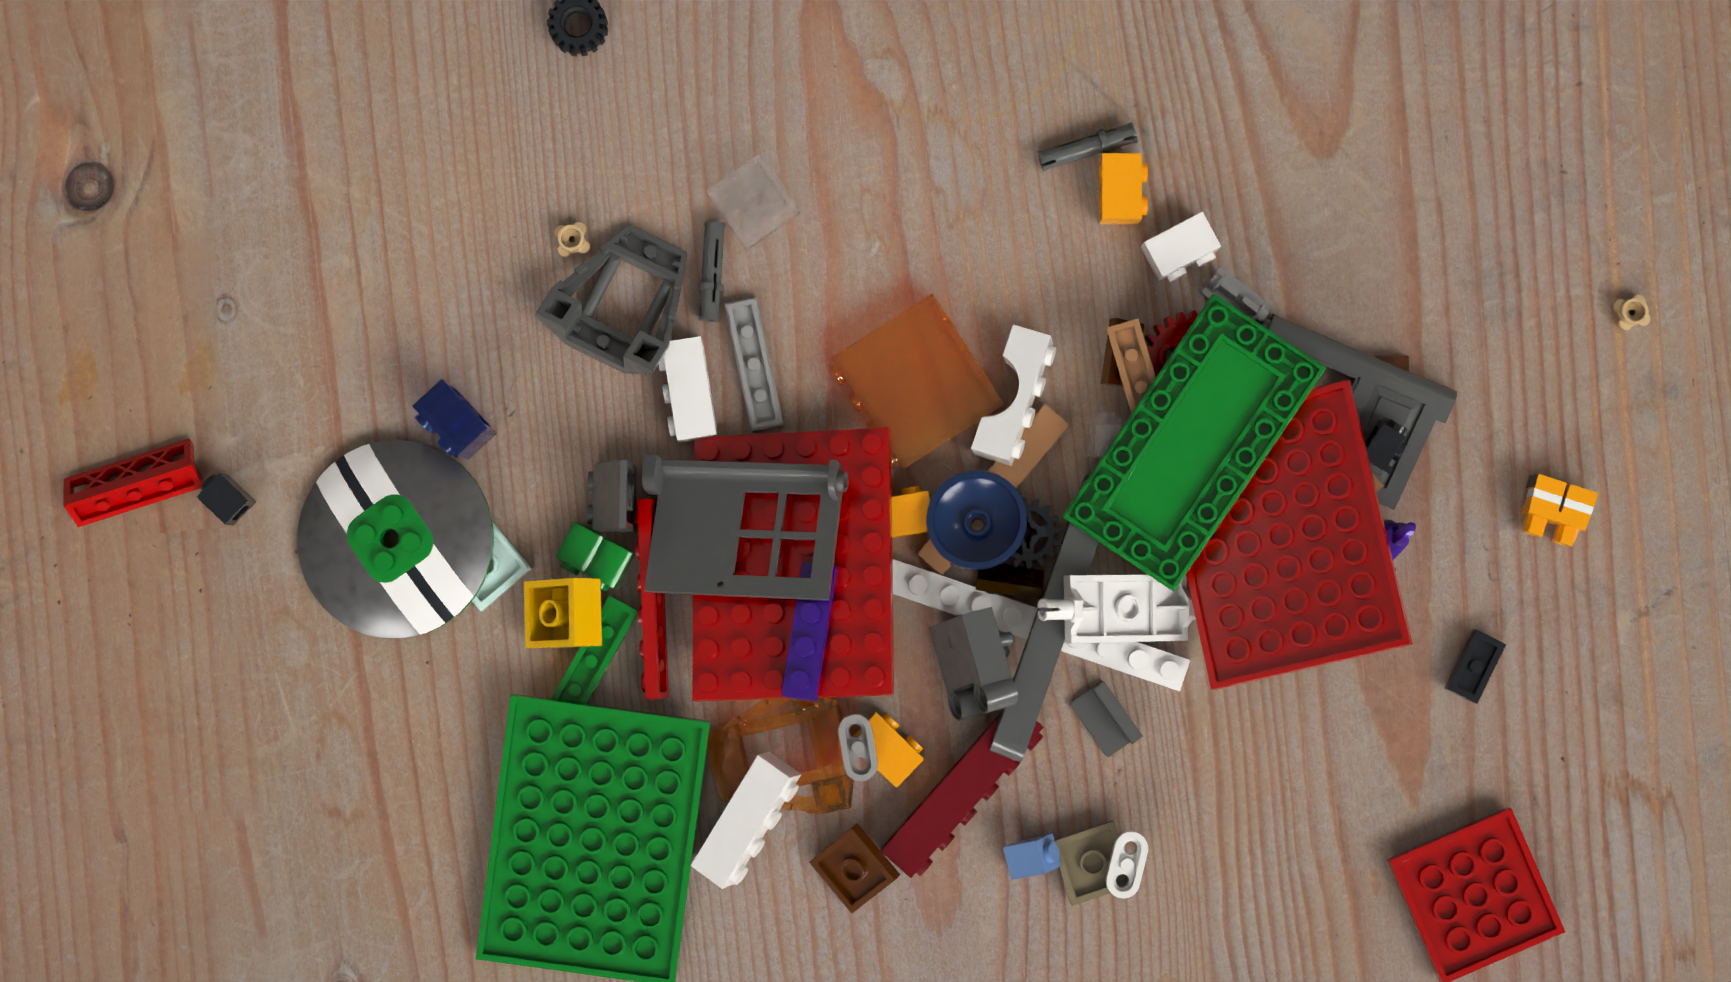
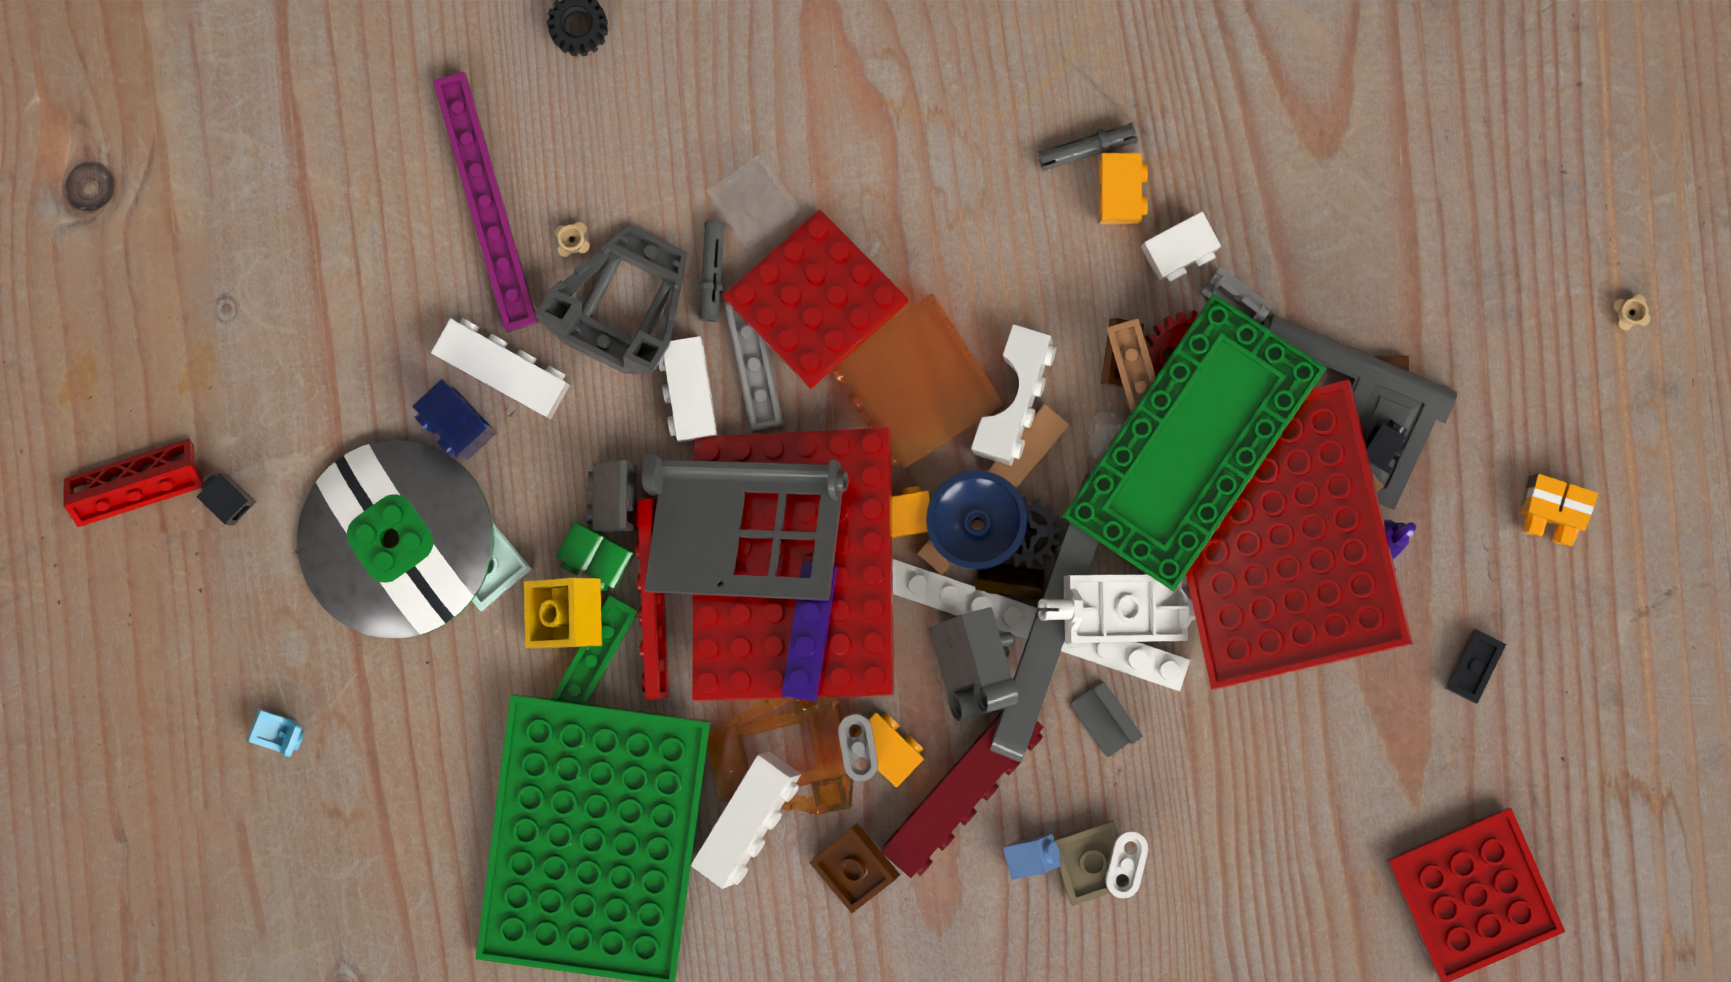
(275, 732): none -> medium azure bracket
(485, 202): none -> magenta plate
(501, 368): none -> white brick
(815, 299): none -> red plate

